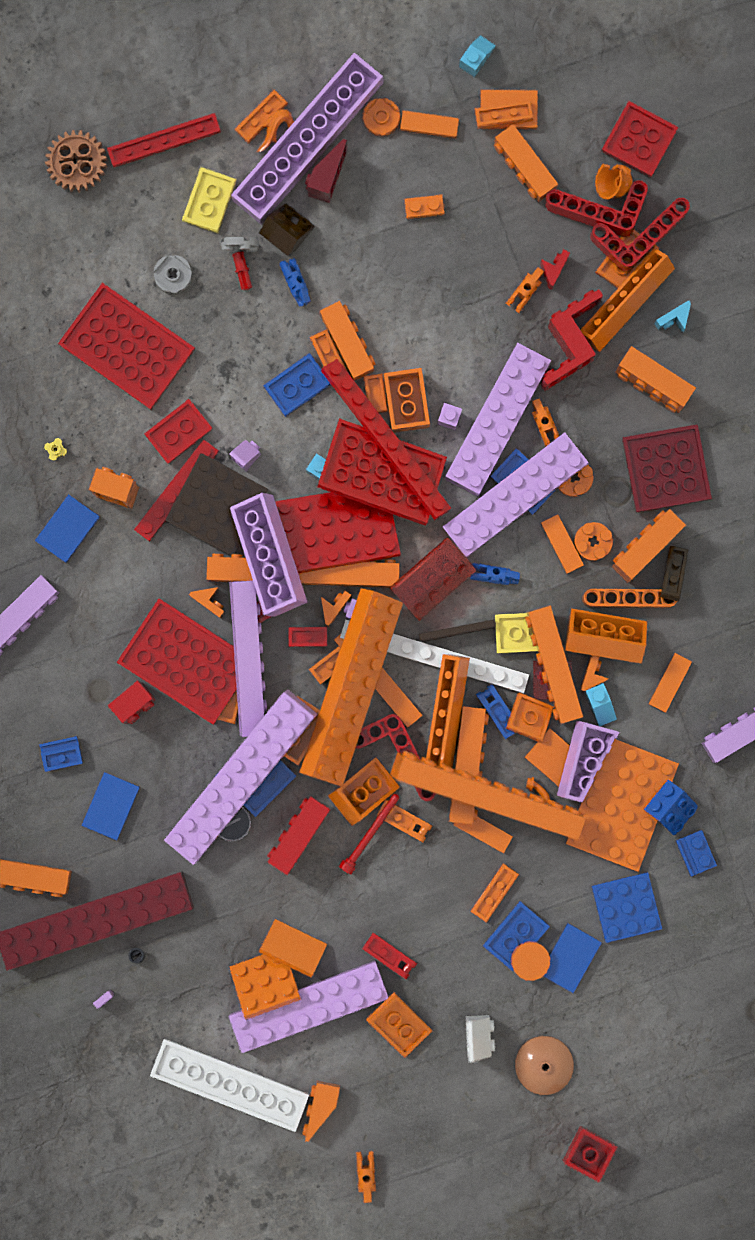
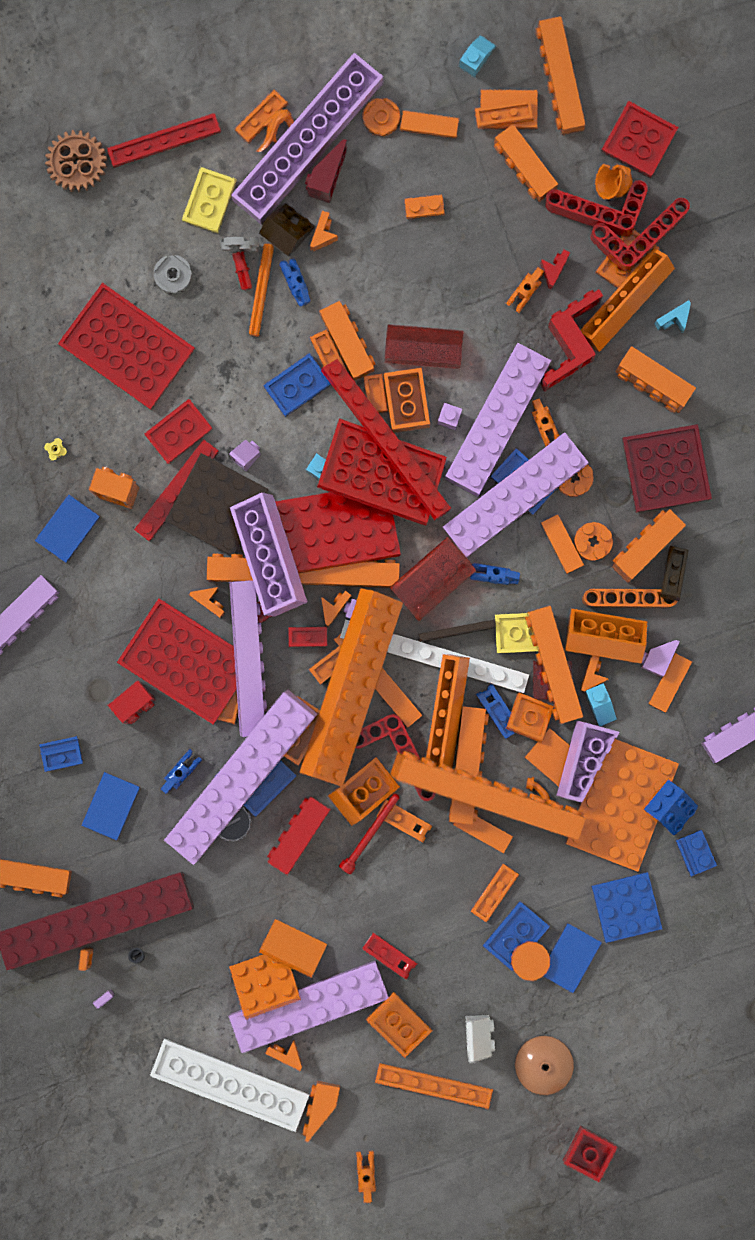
(86, 958): none -> orange tile
(173, 779): none -> blue hinge
(261, 289): none -> orange axle
(290, 1058): none -> orange slope
(321, 237): none -> orange slope
(423, 346): none -> clear red slope
(433, 1085): none -> orange tile
(561, 75): none -> orange brick
(659, 658): none -> lavender slope

